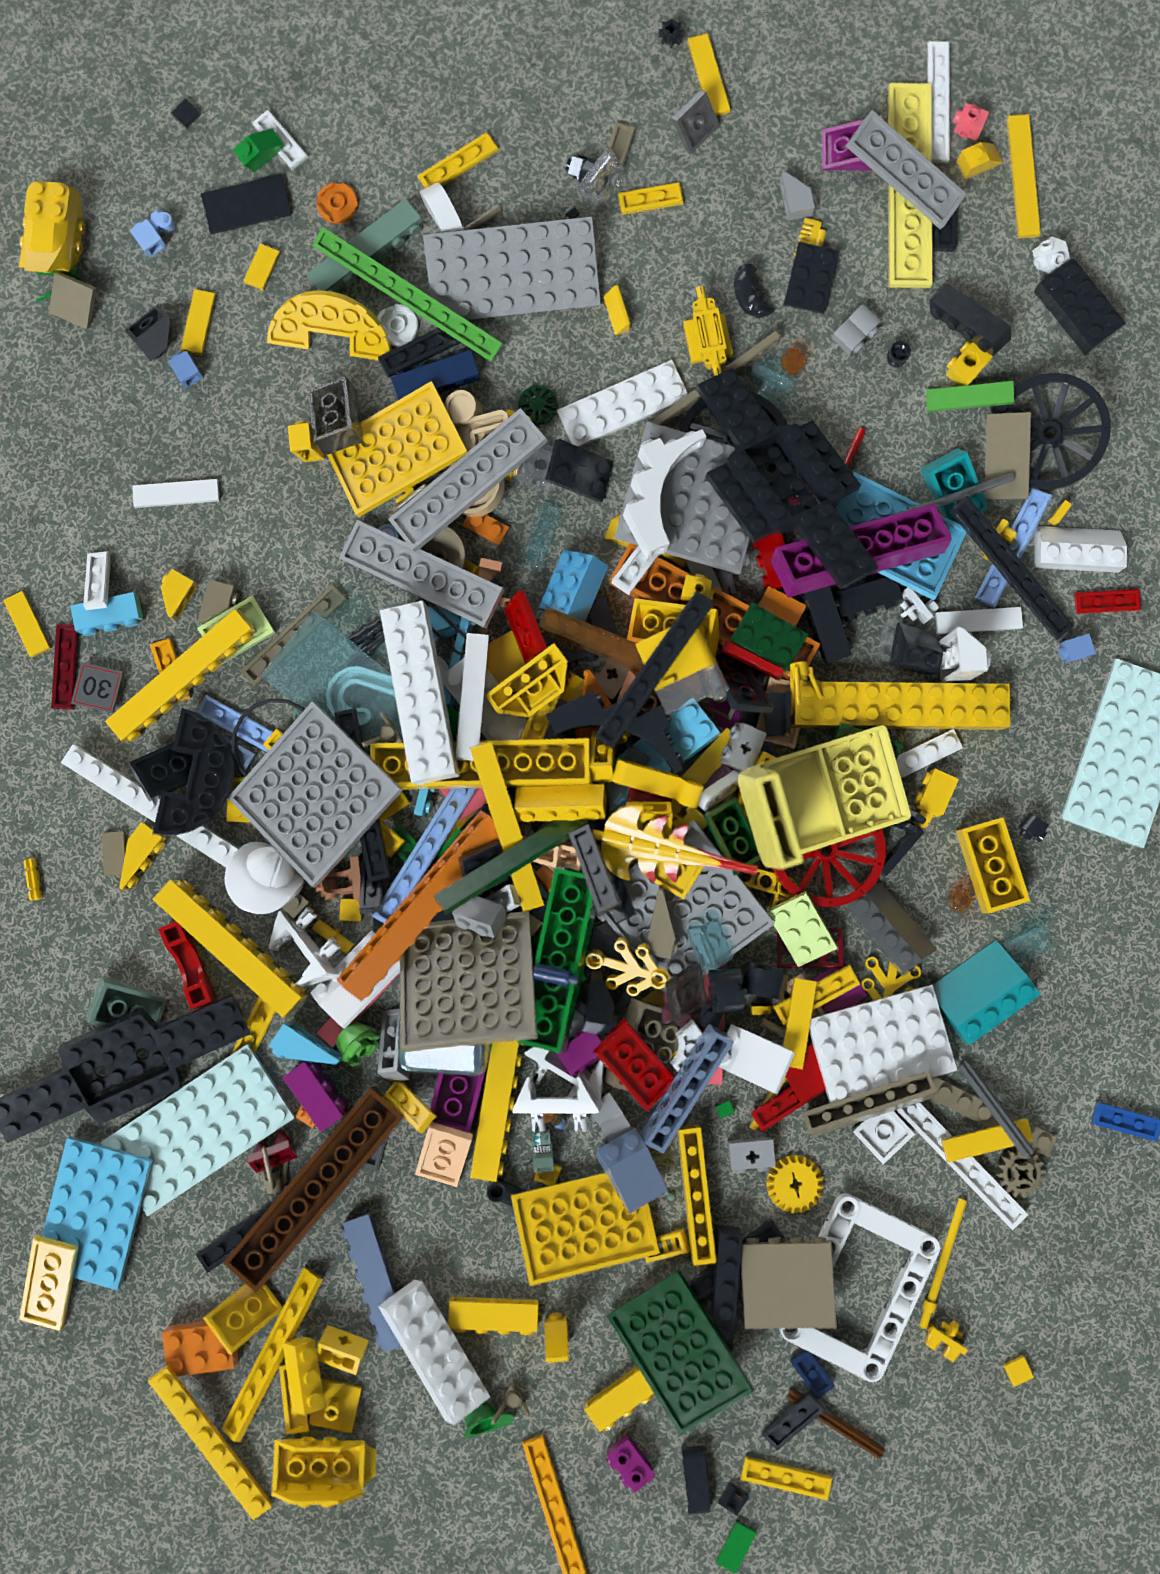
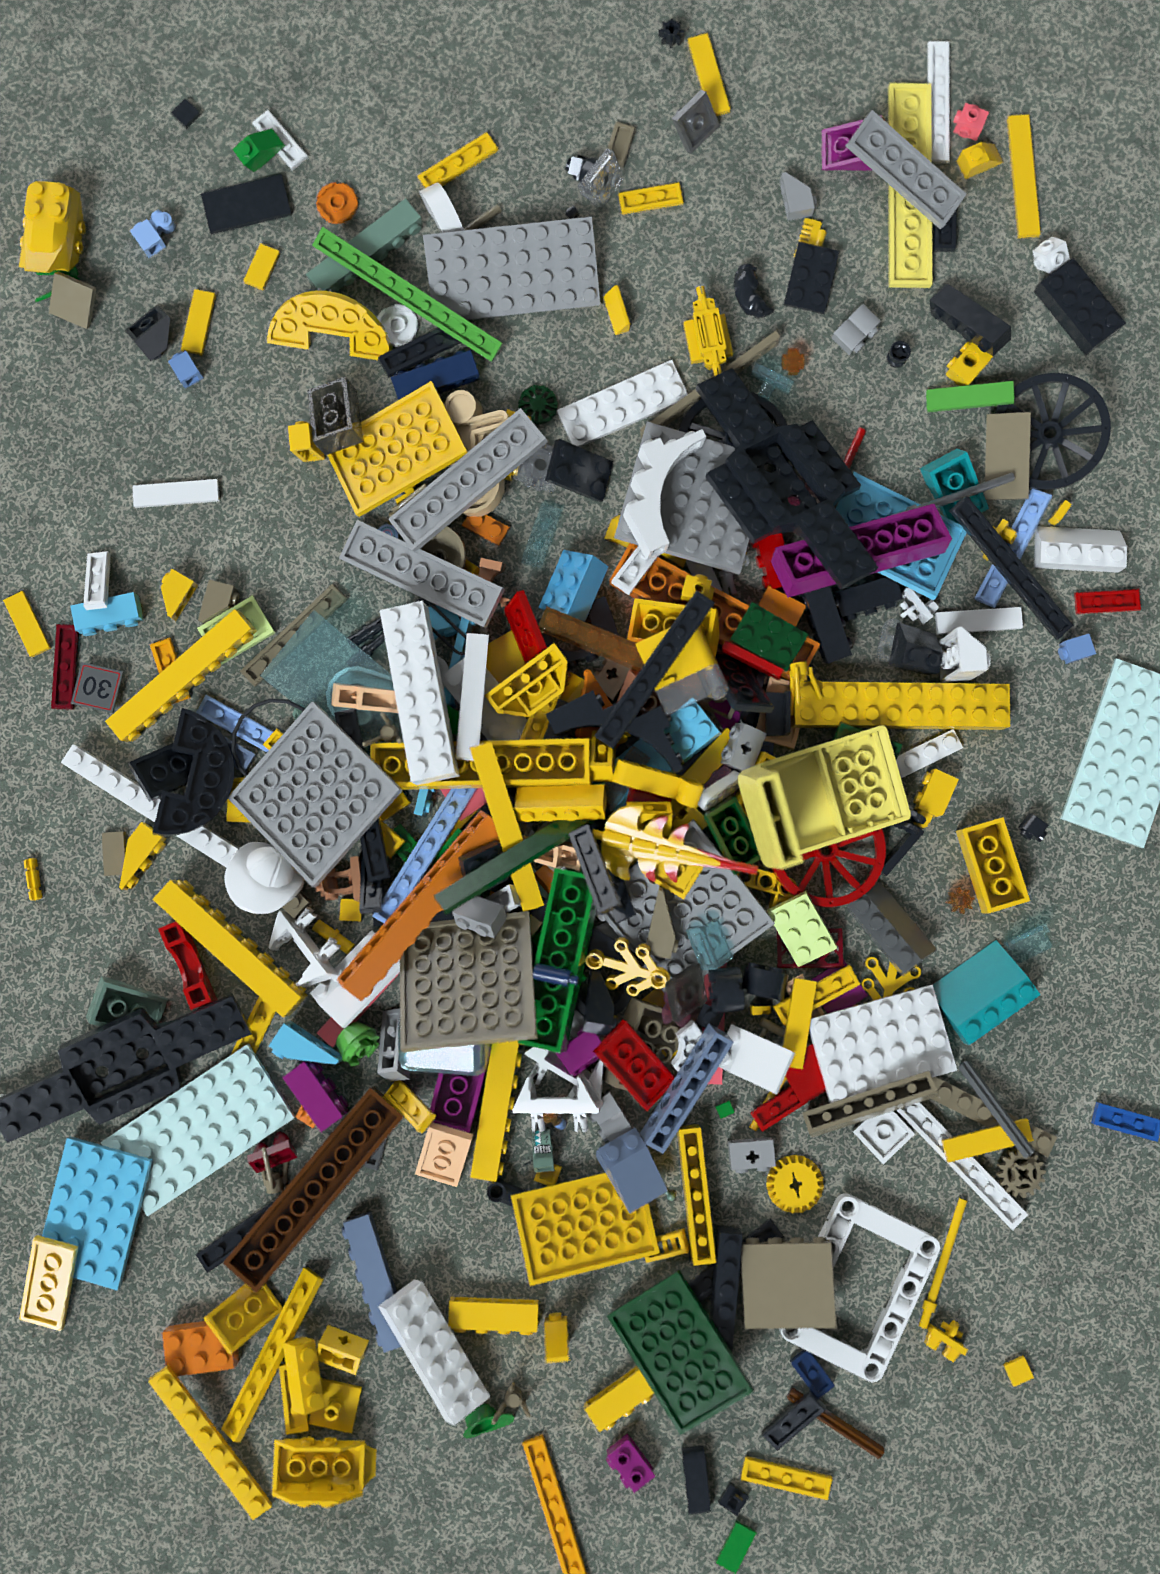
(364, 698): none -> light nougat slope

